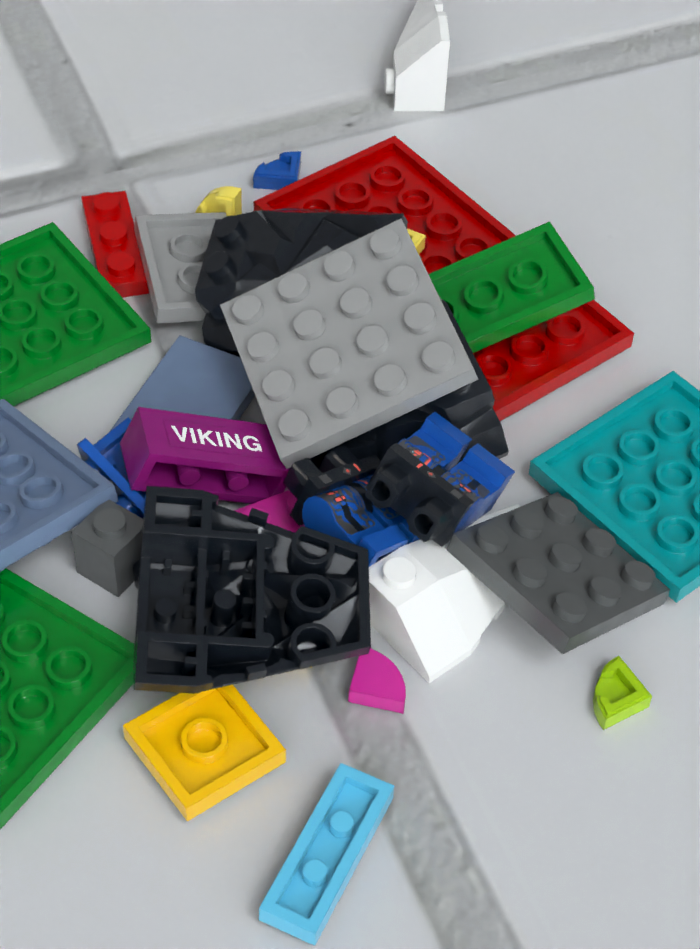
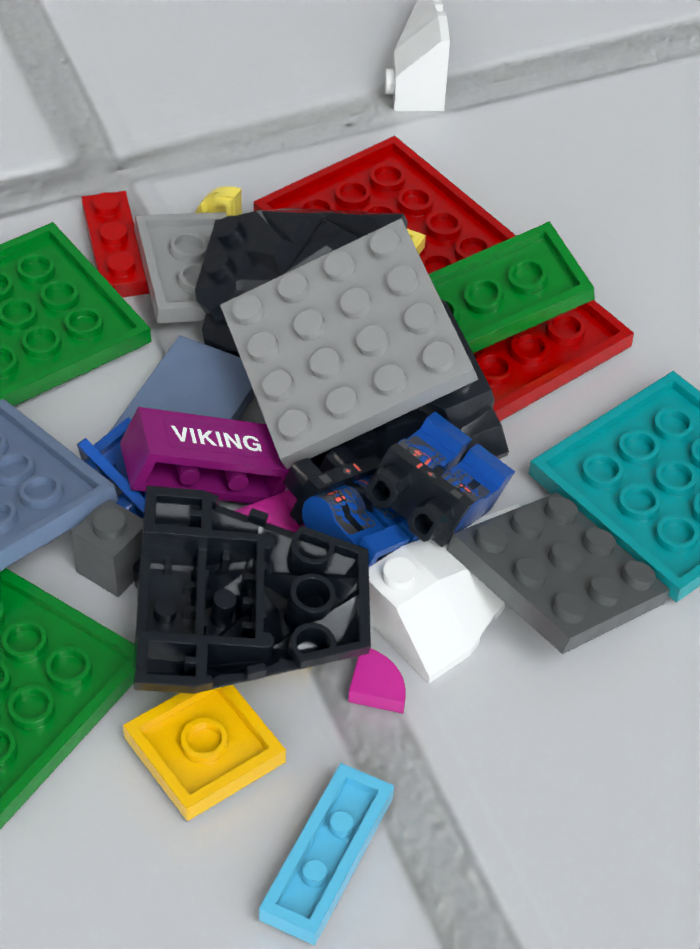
(278, 172): blue tile -> none
(618, 694): lime tile -> none

